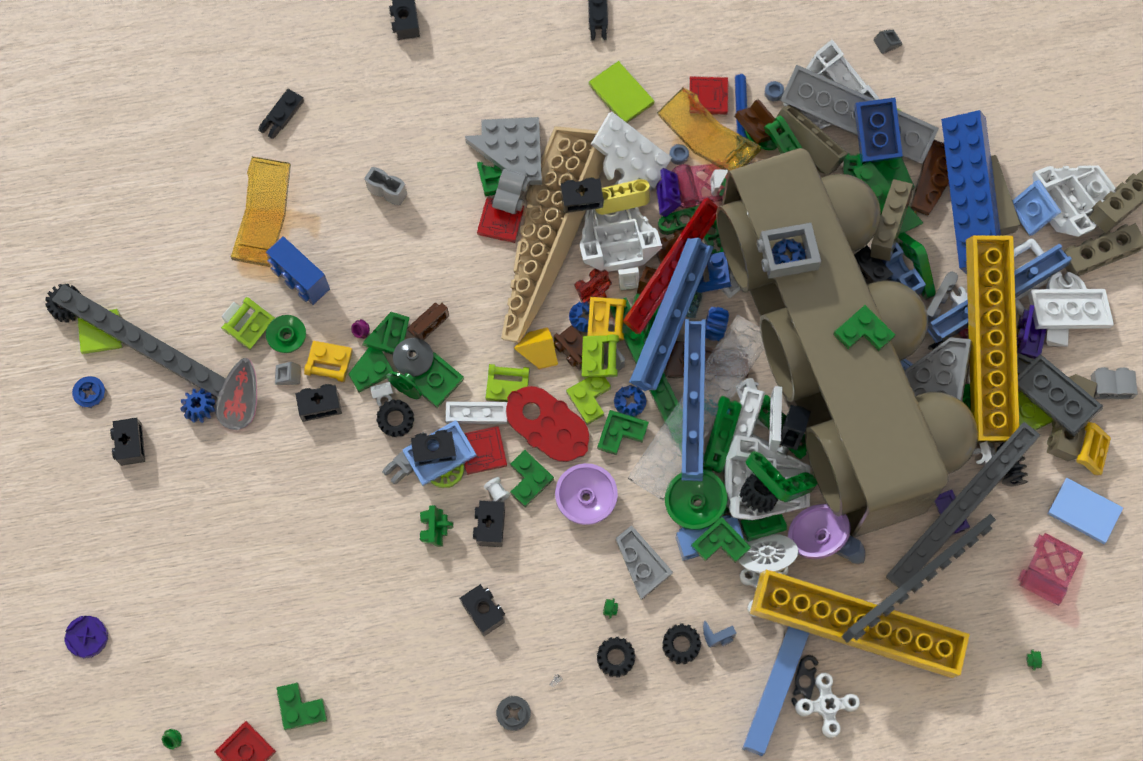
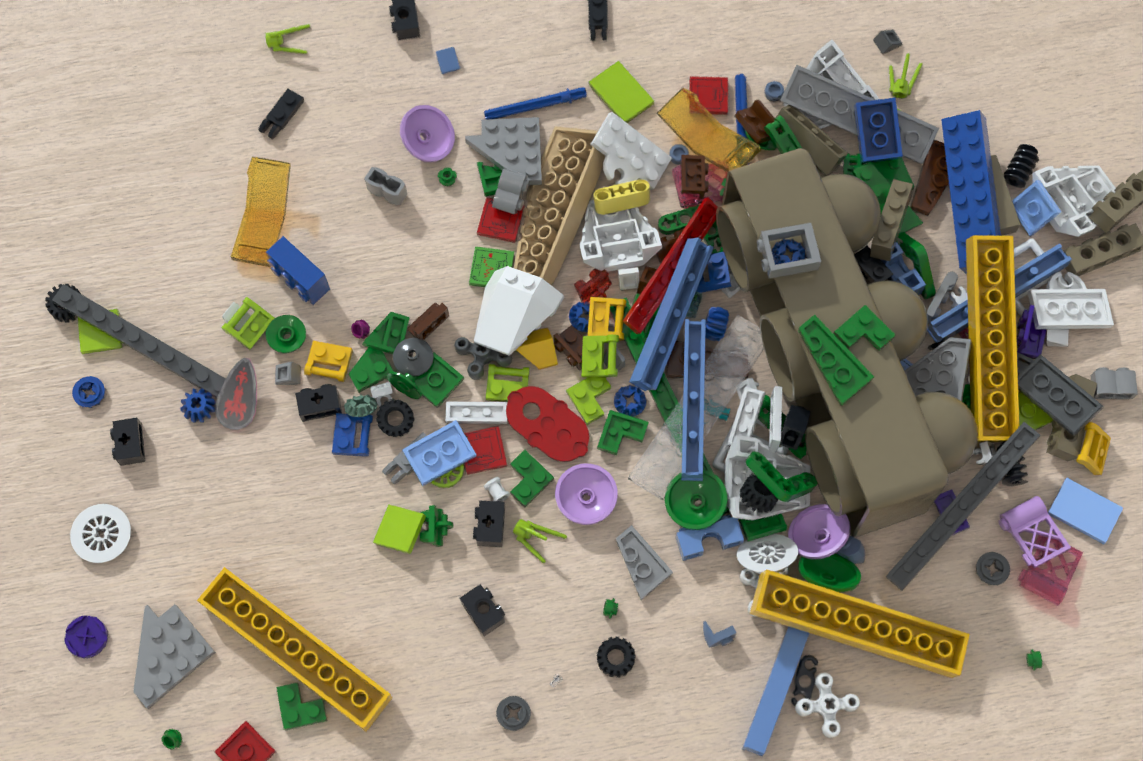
(84, 520): none -> white piece
(167, 653): none -> light grey wing
(274, 39): none -> lime plant
(295, 649): none -> yellow brick
(345, 435): none -> blue plate
(360, 406): none -> sand green gear
(399, 529): none -> lime tile
(424, 456): black brick -> none
(434, 128): none -> lavender dish
(447, 60): none -> medium blue slope
(447, 181): none -> green plate
(480, 358): none -> dark grey gear
(486, 262): none -> bright green tile
(513, 308): none -> white wedge
(527, 529): none -> lime plant
(561, 97): none -> blue axle
(573, 201): black brick -> none
(668, 192): dark purple bracket -> none
(690, 634): black tyre -> none
(693, 175): none -> reddish brown bracket
(716, 180): white slope -> none
(721, 434): green plate -> none
(721, 536): green plate -> none
(831, 573): none -> green dish
(838, 365): none -> green wing
(901, 88): none -> lime plant
(915, 583): dark grey plate -> none
(1001, 565): none -> dark grey gear
(1021, 165): none -> black piece
(1022, 519): none -> lavender piece

